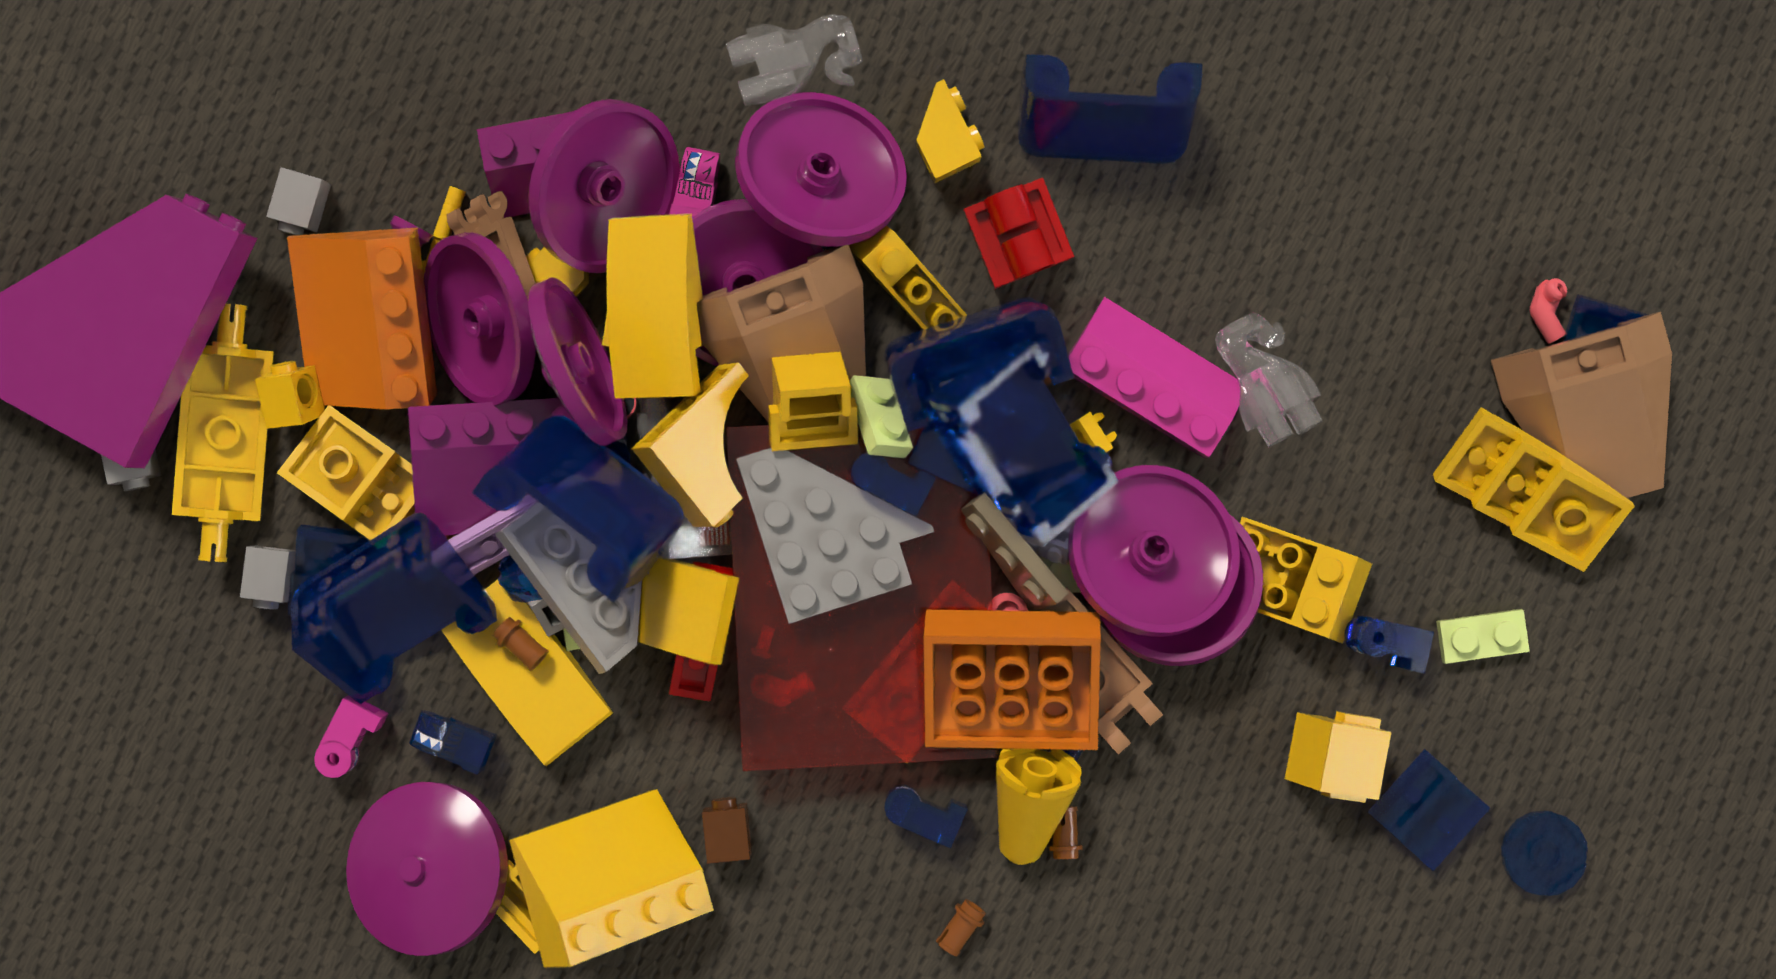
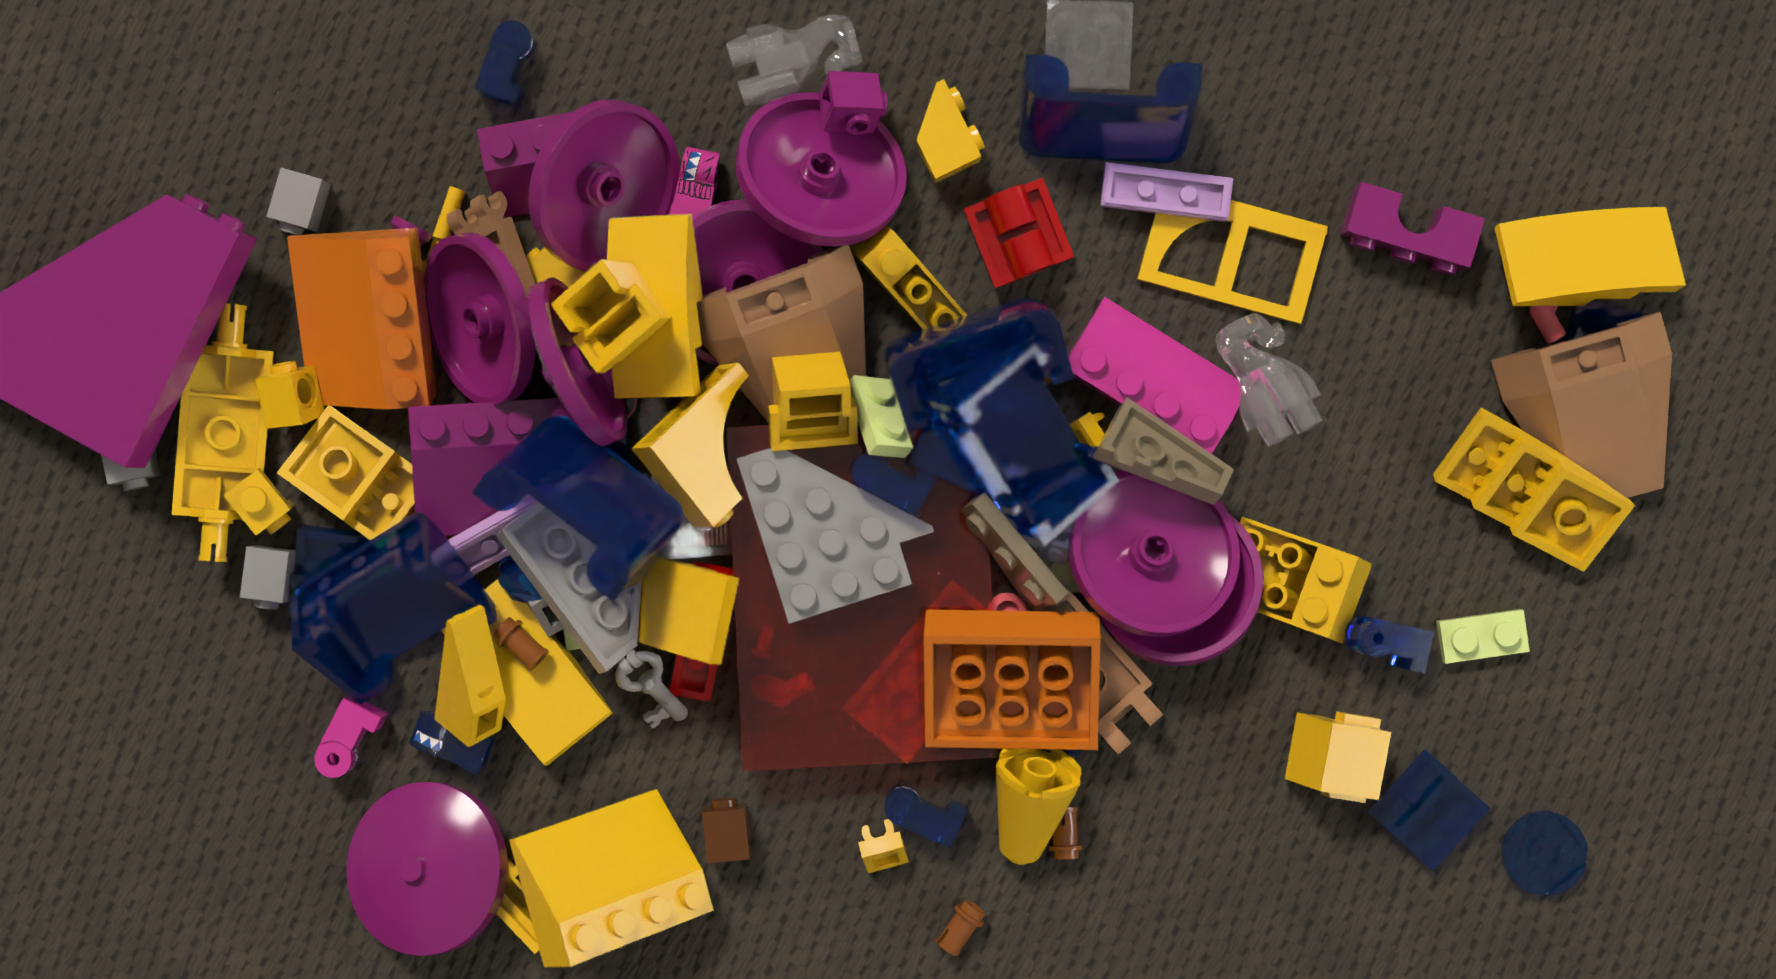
(259, 503): none -> yellow bracket
(470, 681): none -> yellow slope
(507, 52): none -> clear blue leg
(610, 312): none -> yellow plate
(650, 684): none -> light grey piece
(852, 102): none -> magenta brick
(884, 850): none -> yellow tile
(1091, 41): none -> clear slope
(1161, 454): none -> dark tan wing
(1166, 192): none -> lavender tile
(1242, 216): none -> yellow window
(1375, 221): none -> magenta arch
(1589, 256): none -> yellow slope

